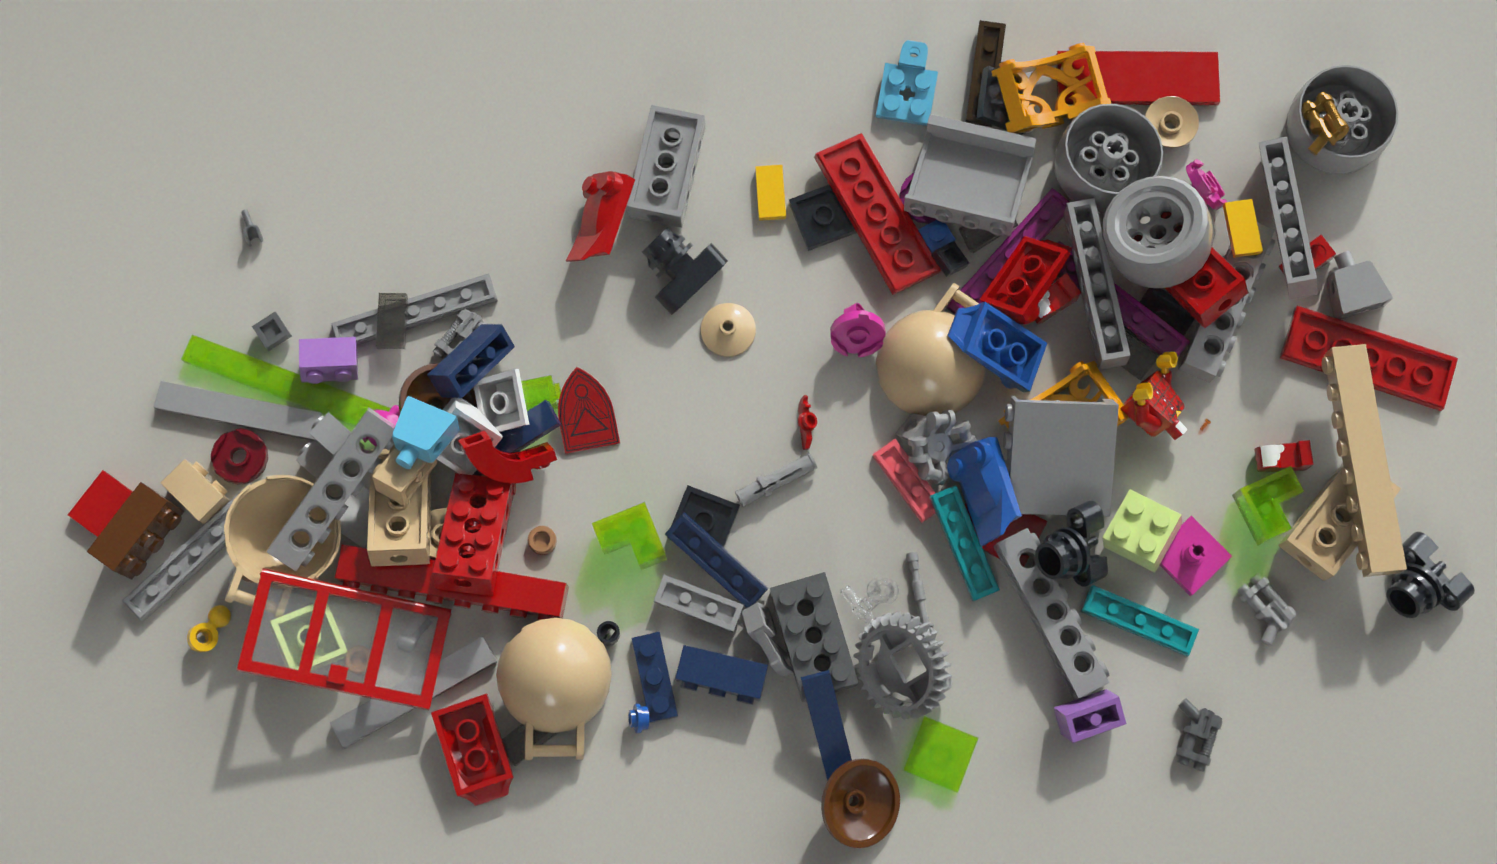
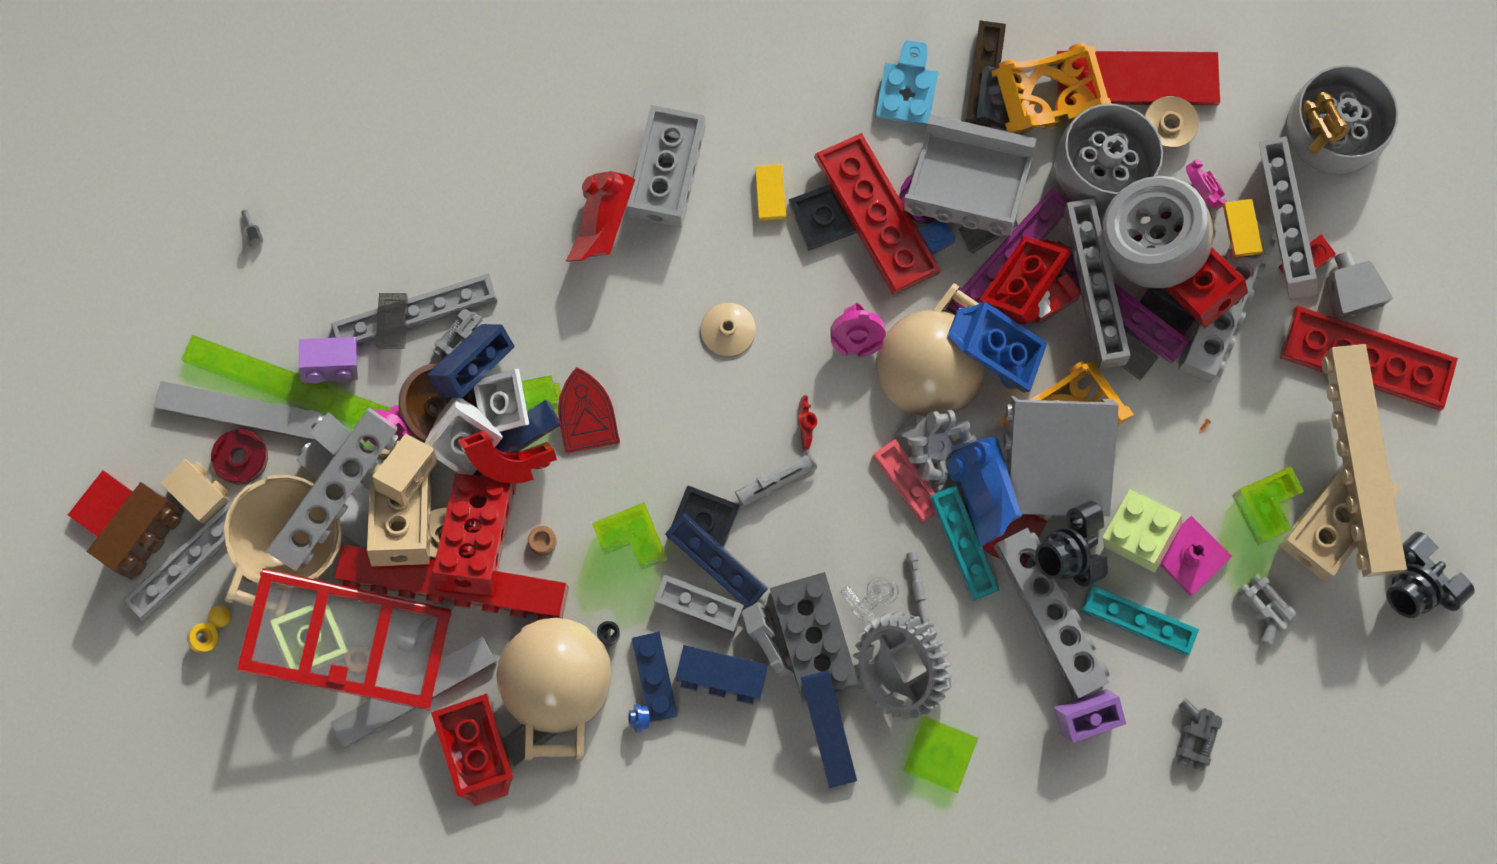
(271, 331): dark grey plate -> none
(422, 432): medium azure torso -> none
(687, 274): black beam -> none
(873, 803): reddish brown dish -> none
(950, 259): black tile -> none
(1155, 403): red torso -> none
(1278, 457): red leg -> none

